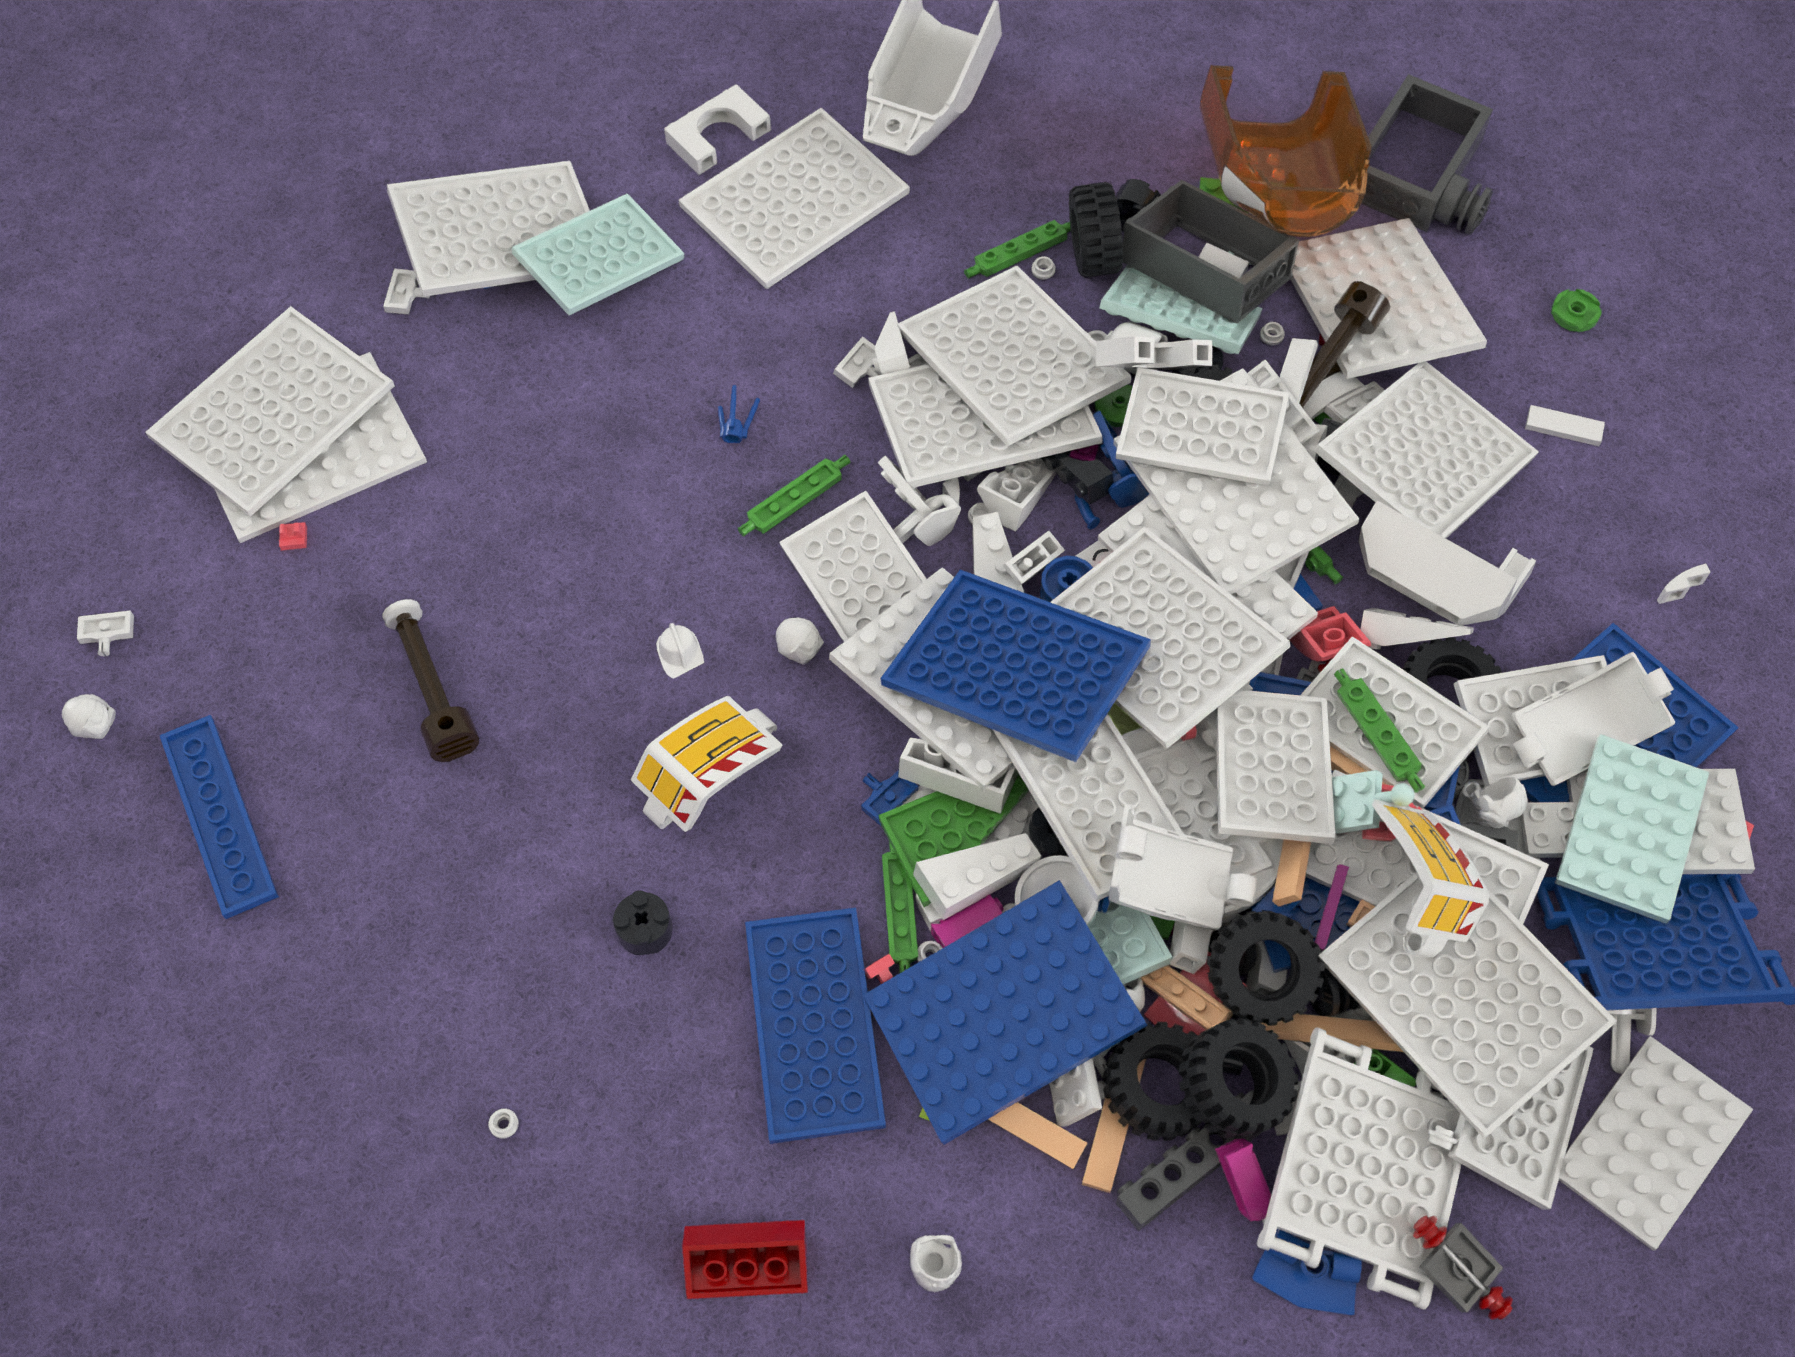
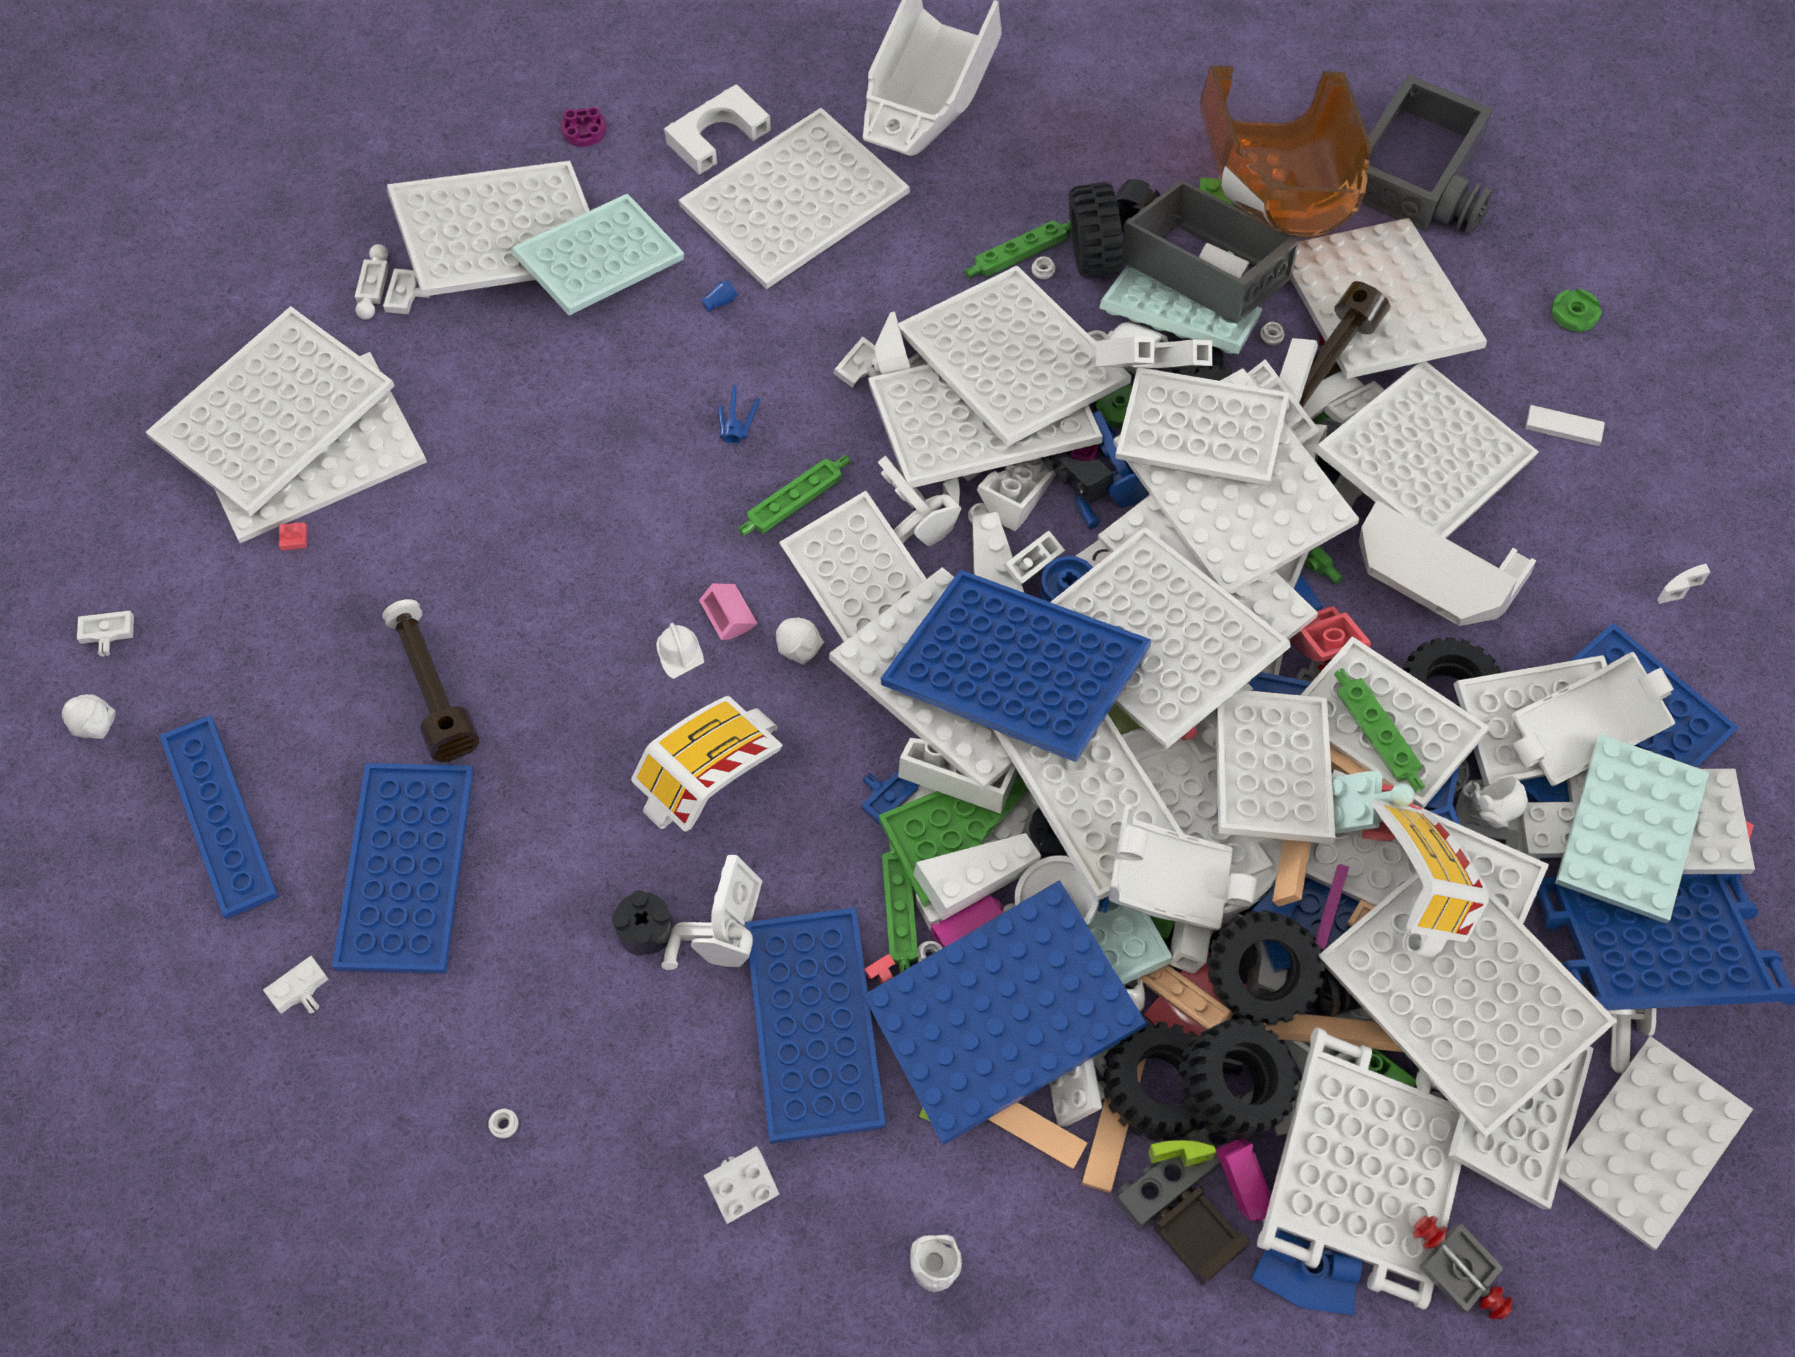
(297, 986): none -> white plate
(371, 282): none -> white plate
(404, 869): none -> blue plate
(583, 126): none -> magenta tile
(720, 295): none -> blue cone
(727, 611): none -> bright pink brick
(732, 907): none -> white plate
(741, 1184): none -> white plate
(745, 1259): red slope -> none
(1189, 1151): none -> lime slope
(1200, 1235): none -> dark brown panel
(1394, 628): white wedge -> none
(1442, 1137): white plate -> none

